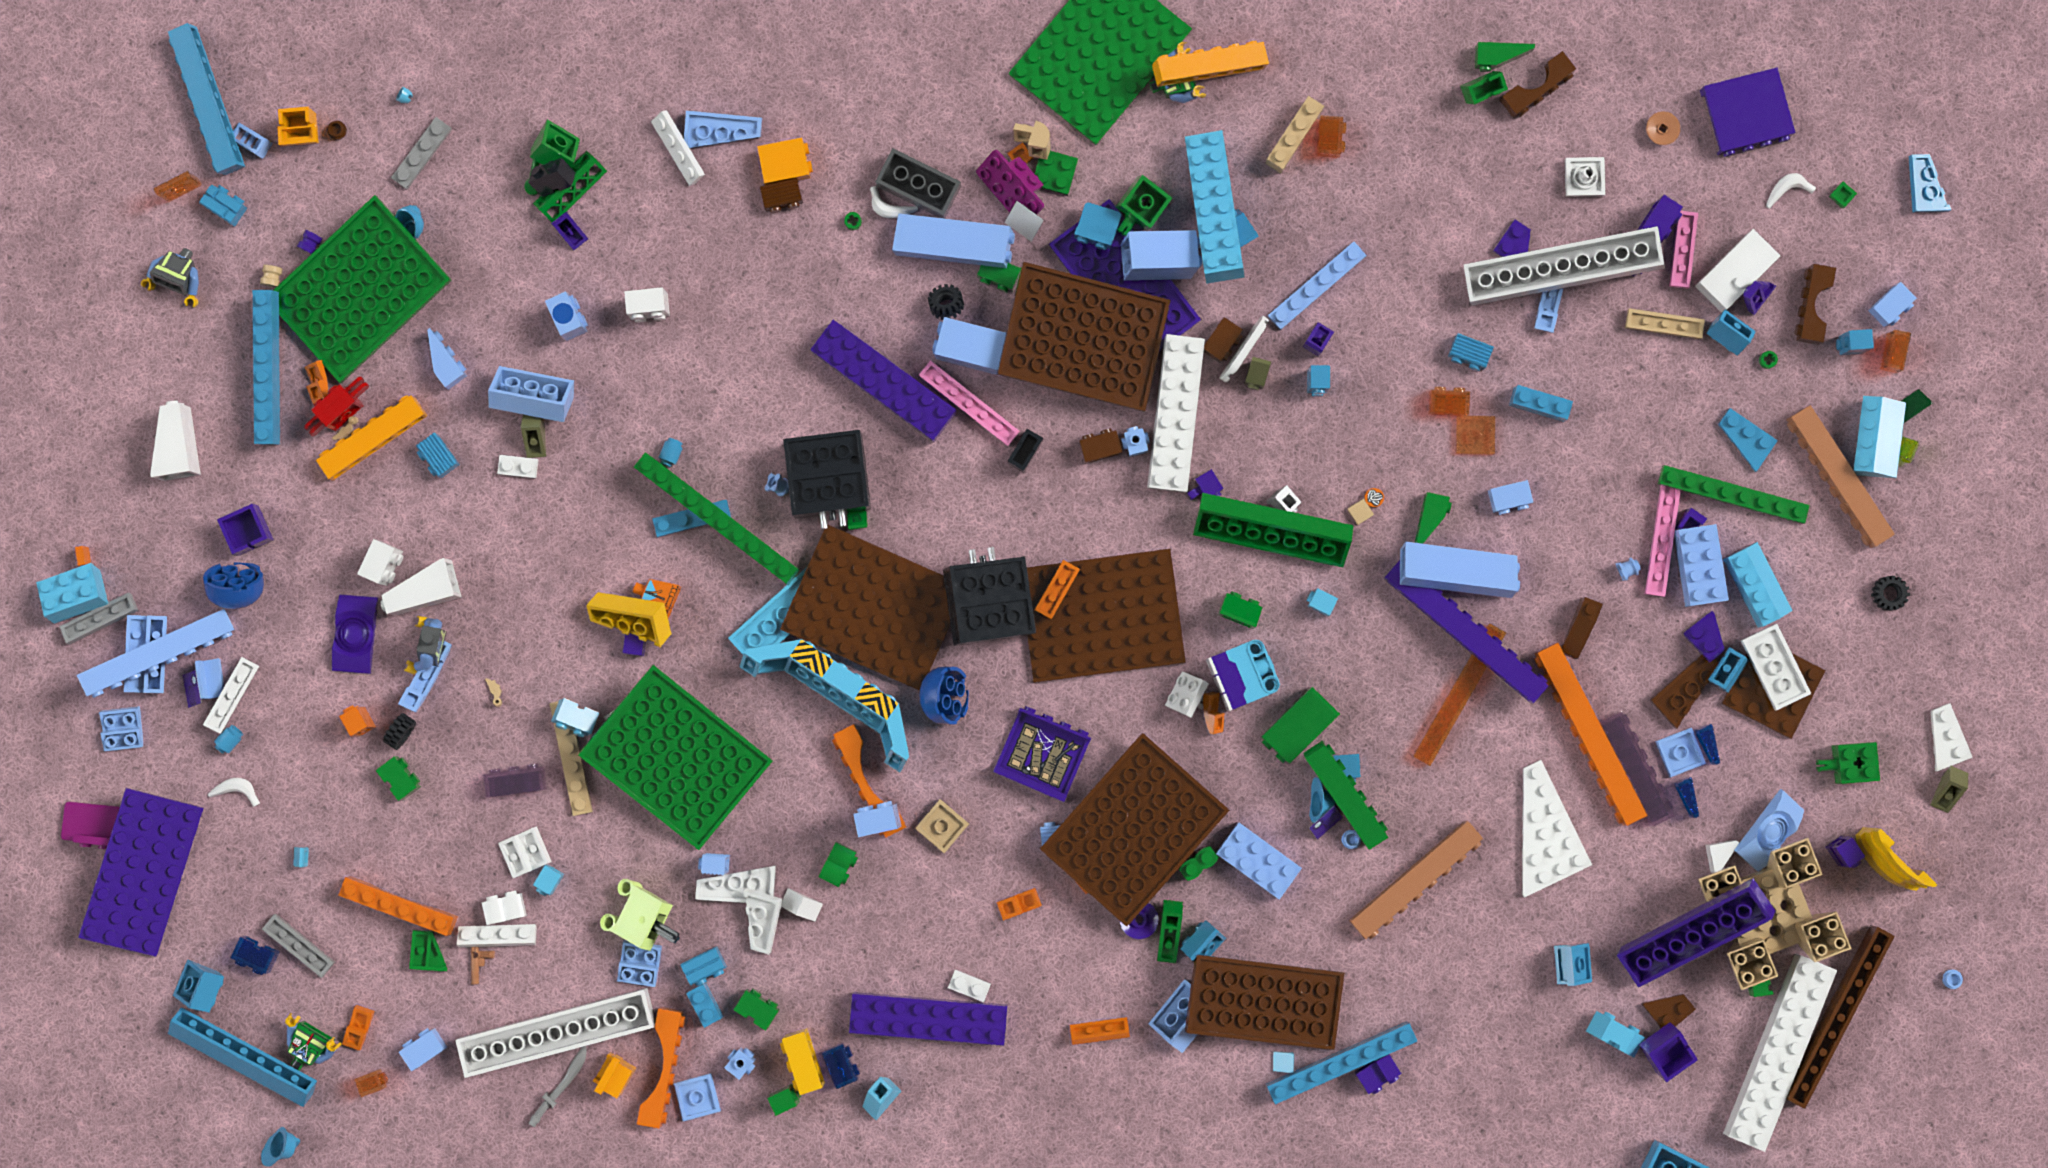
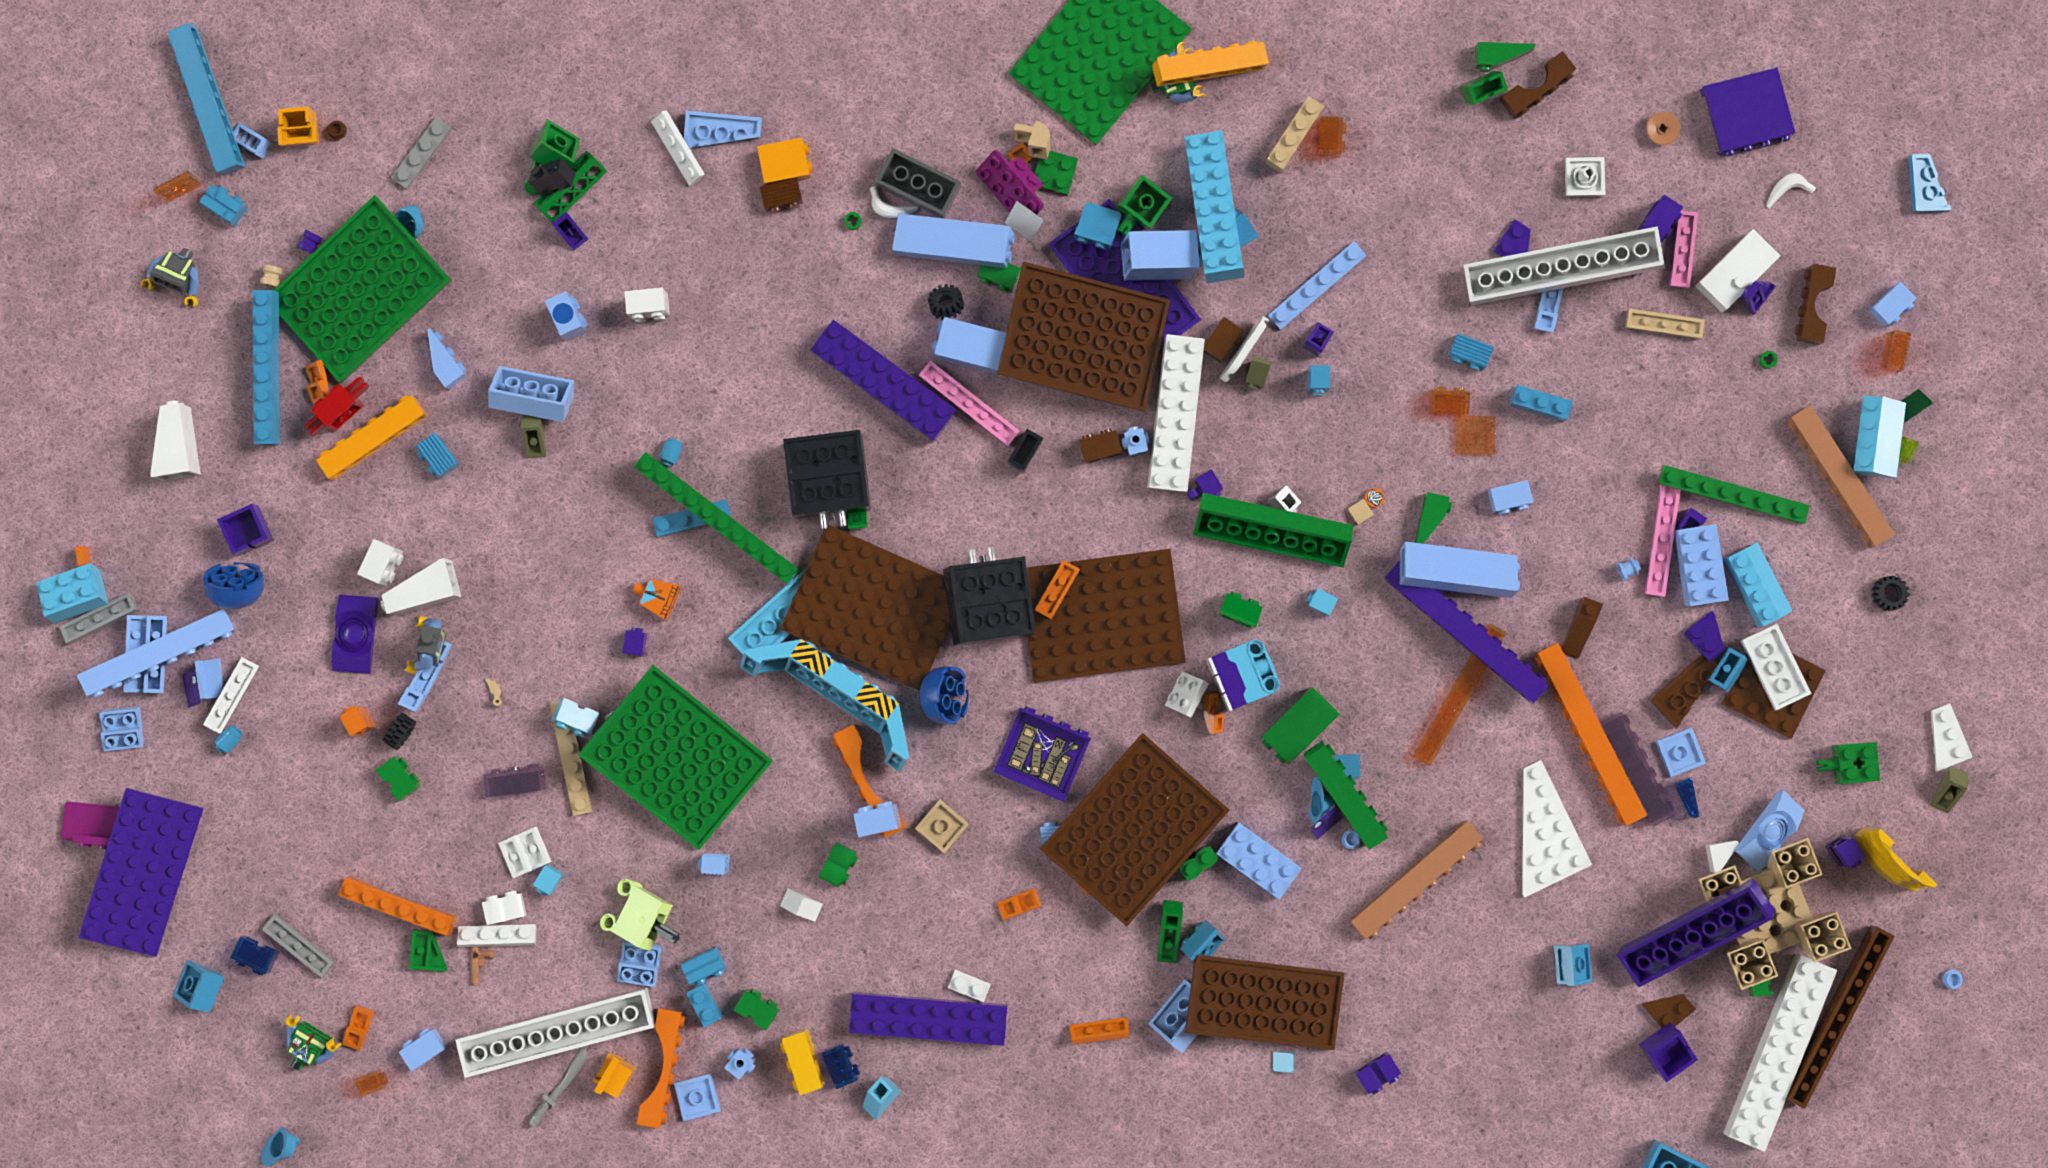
(236, 785): white piece -> none
(242, 1057): dark azure brick -> none
(301, 856): medium azure slope -> none
(346, 431): tan piece -> none
(403, 95): medium azure hinge -> none
(517, 466): white plate -> none
(631, 615): yellow wedge -> none
(732, 886): white wing -> none
(763, 917): white wing -> none
(777, 484): light blue brick -> none
(784, 1099): green brick -> none
(1146, 927): dark purple dish -> none
(1341, 1062): dark azure brick -> none
(1615, 1034): medium azure brick -> none
(1708, 742): clear blue slope -> none
(1731, 332): dark azure brick -> none
(1748, 438): dark azure wing -> none
(1842, 194): green plate -> none
(1855, 342): dark azure brick -> none

